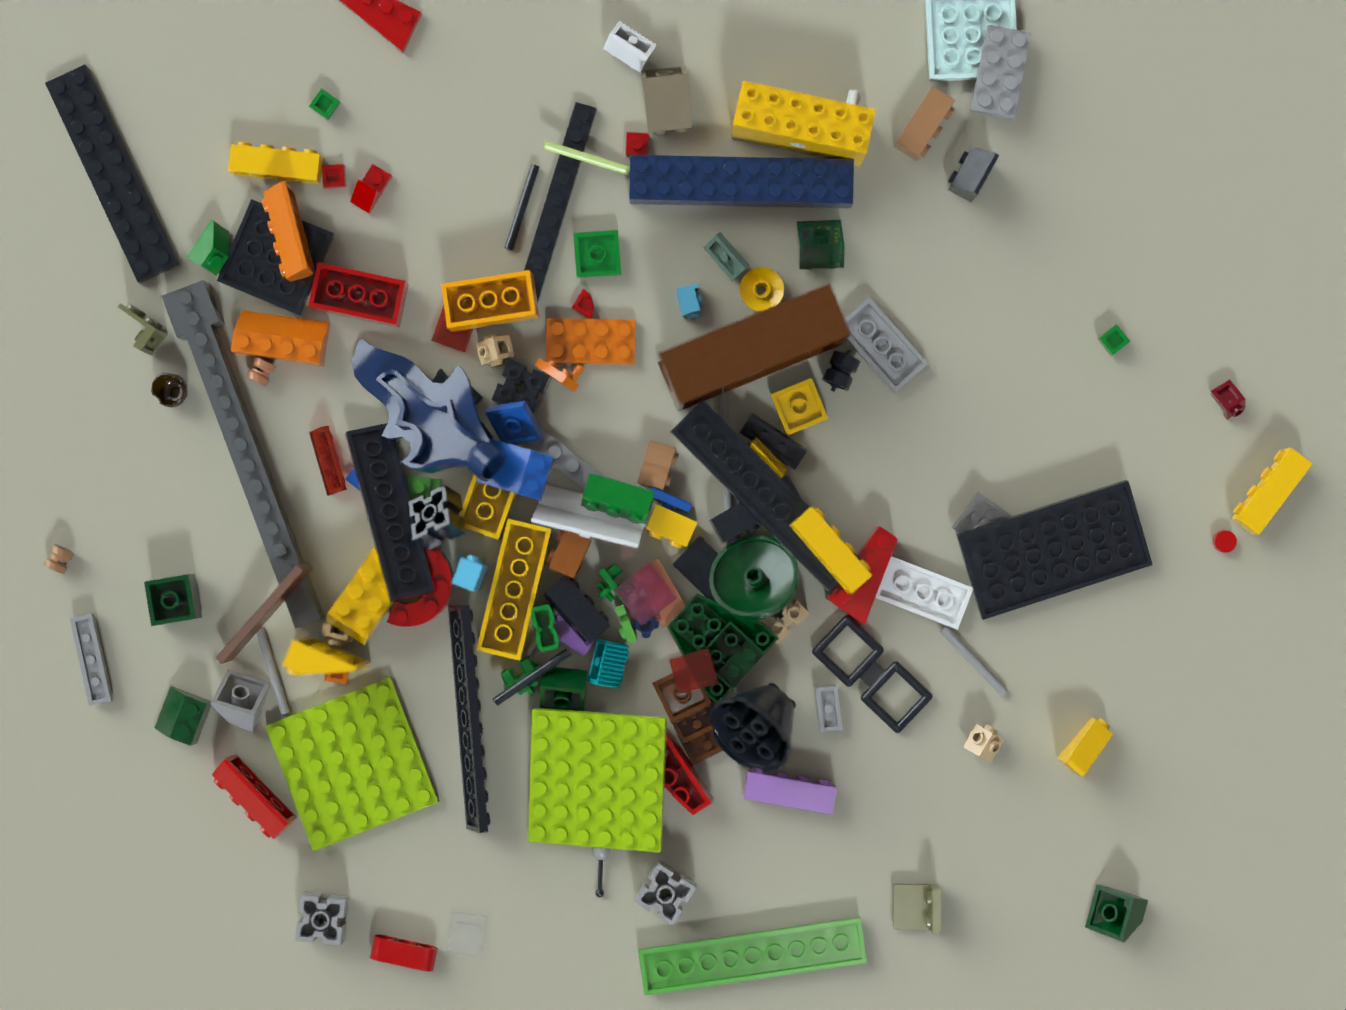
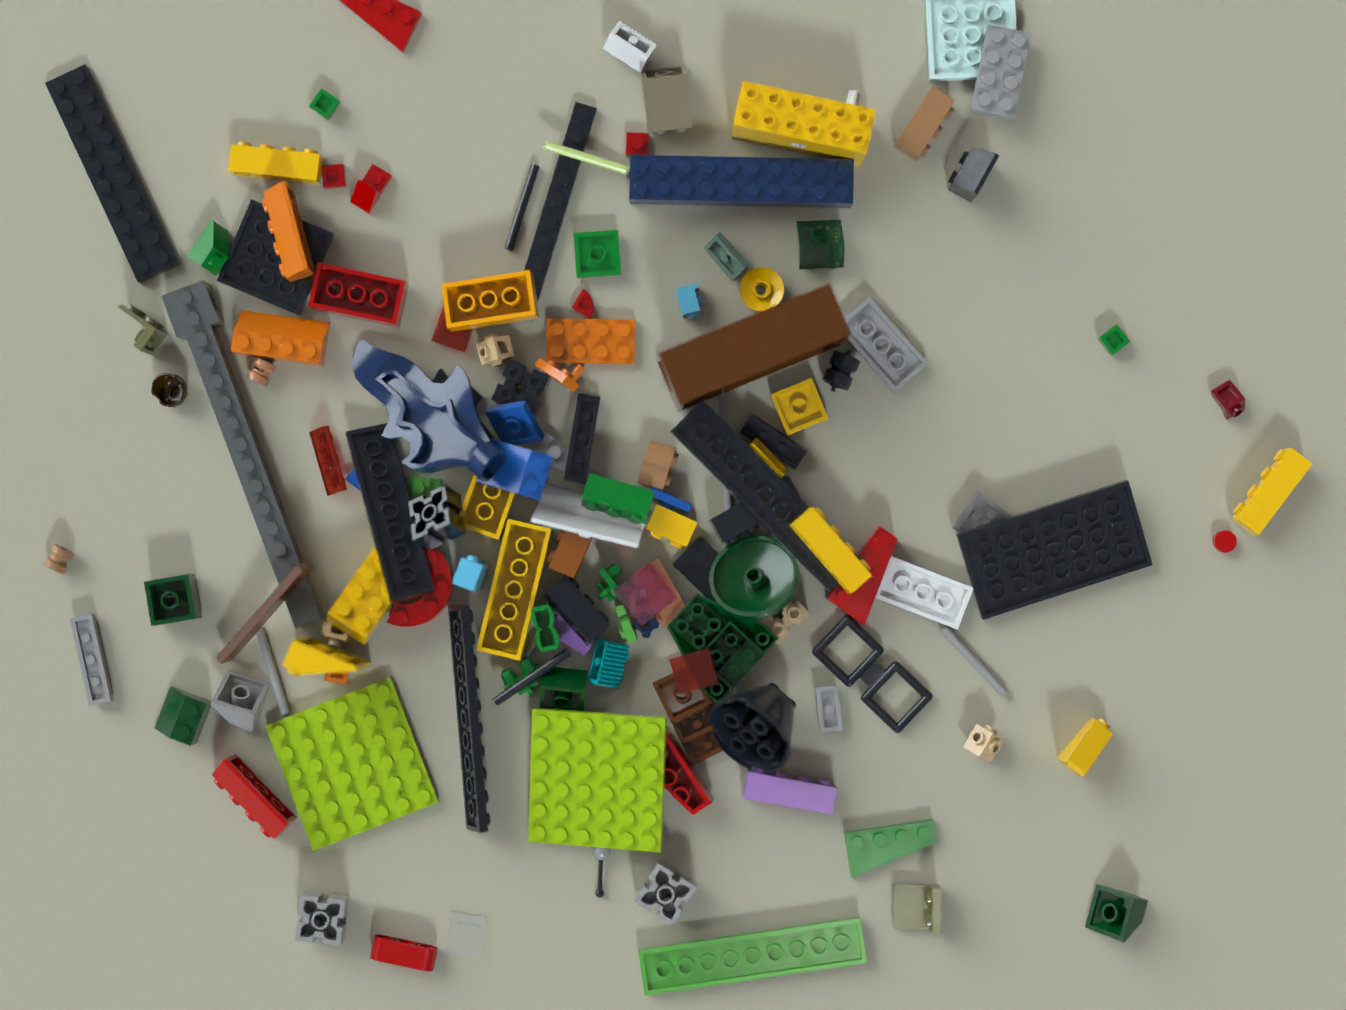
(581, 438): none -> black plate
(883, 844): none -> green wing

